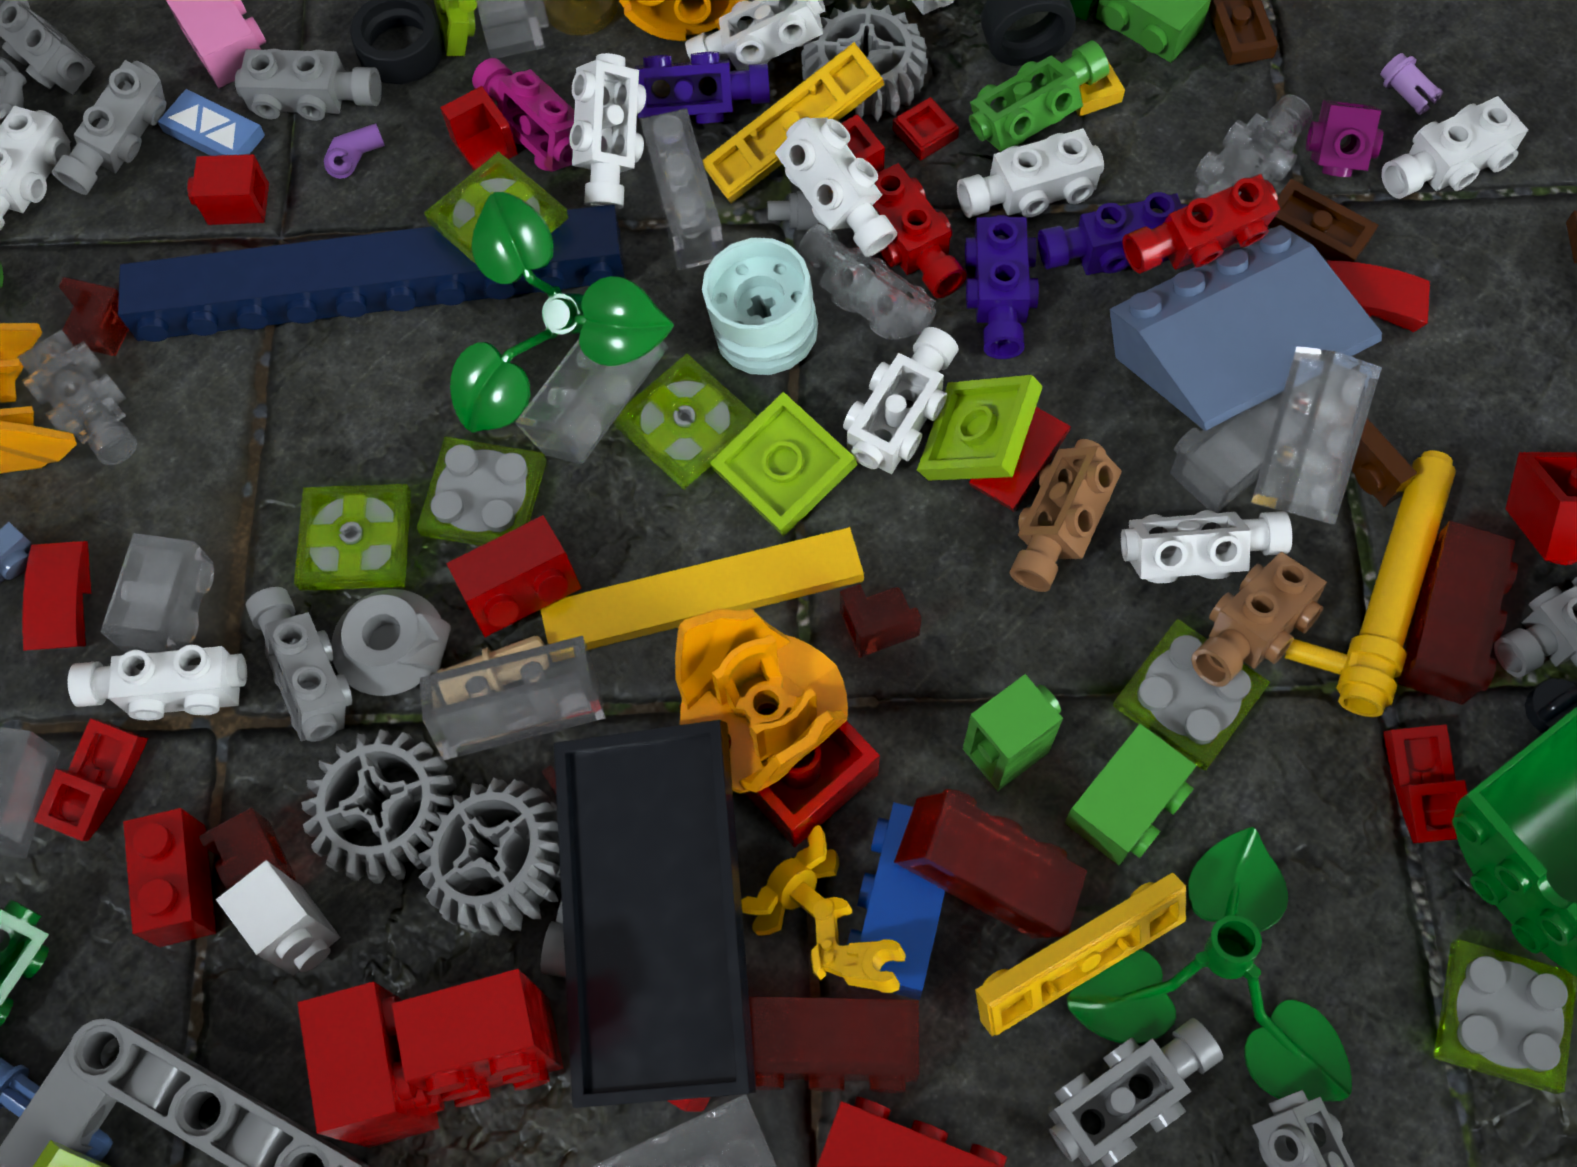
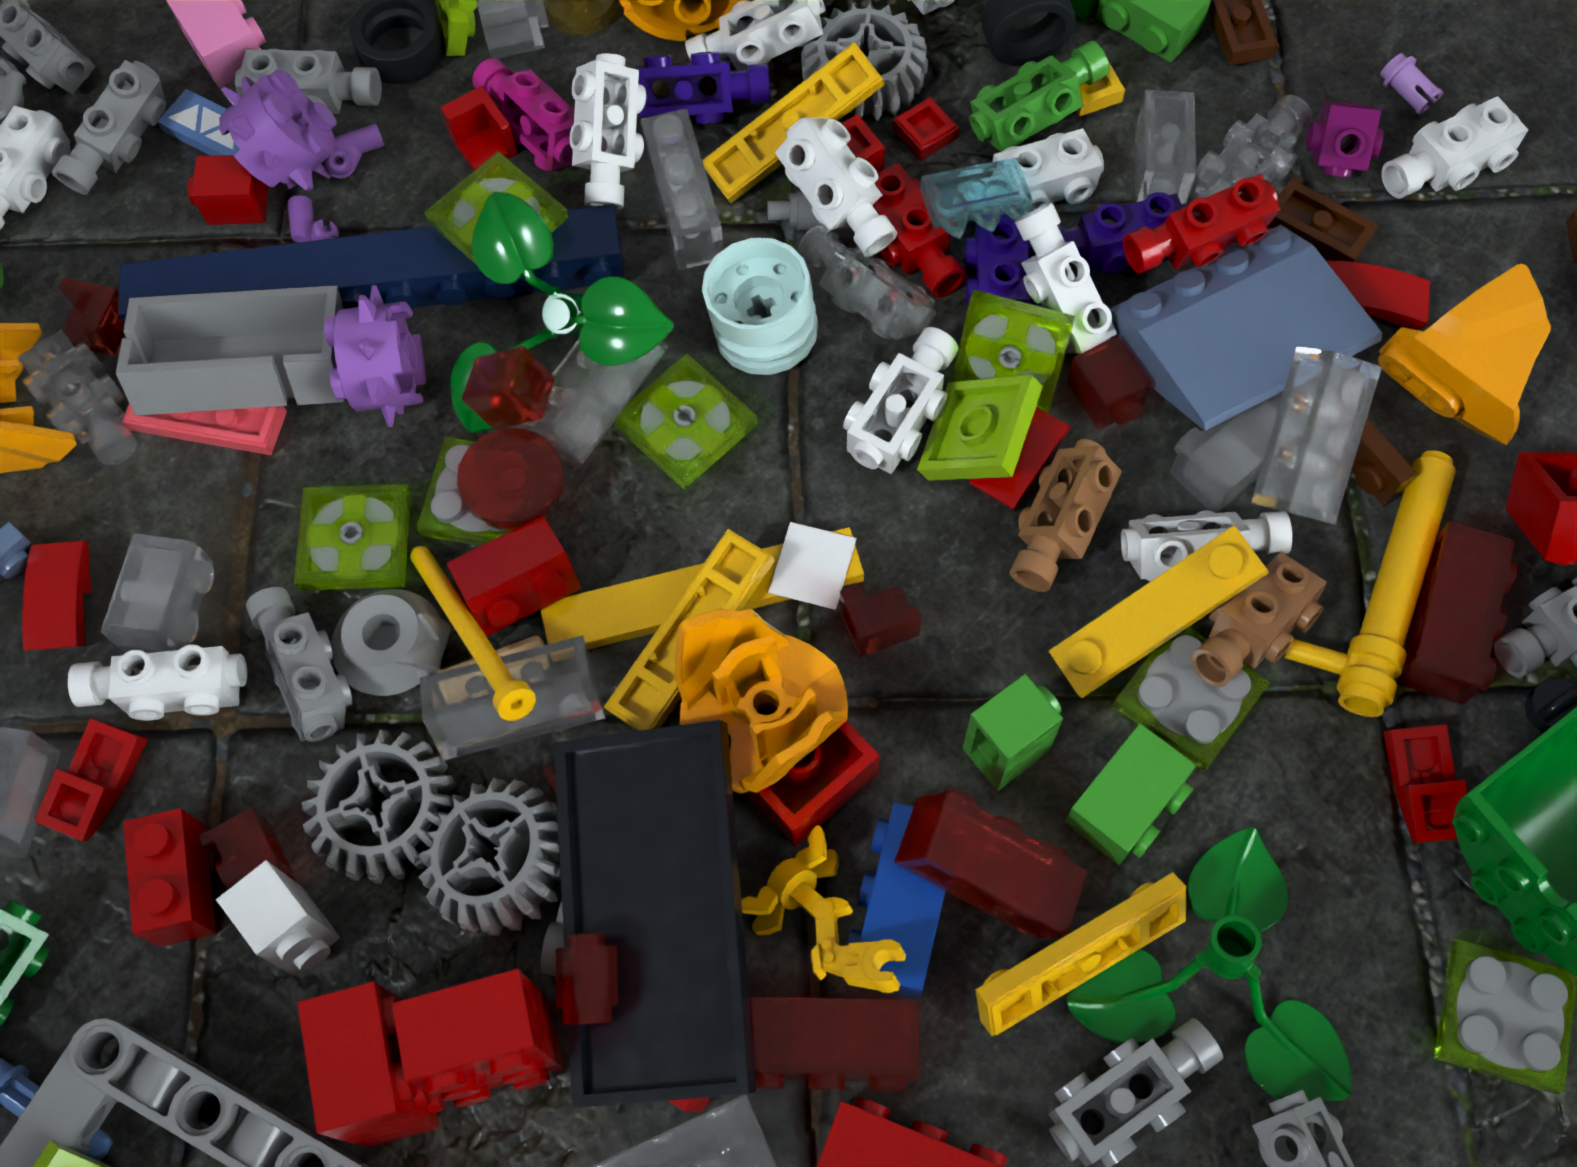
(228, 350): none -> light grey piece
(238, 429): none -> coral tile
(279, 130): none -> medium lavender brick
(302, 222): none -> medium lavender arm
(376, 356): none -> medium lavender brick
(508, 388): none -> clear red panel
(510, 477): none -> clear red tile
(512, 697): none -> yellow bar
(586, 979): none -> clear red brick
(722, 582): none -> yellow plate
(783, 463): lime plate -> none
(812, 565): none -> white sticker
(976, 195): none -> clear light blue plate
(1013, 340): none -> clear neon green piece
(1054, 283): none -> white brick
(1109, 383): none -> clear red brick
(1158, 611): none -> yellow plate
(1165, 144): none -> clear brick
(1475, 355): none -> light orange piece

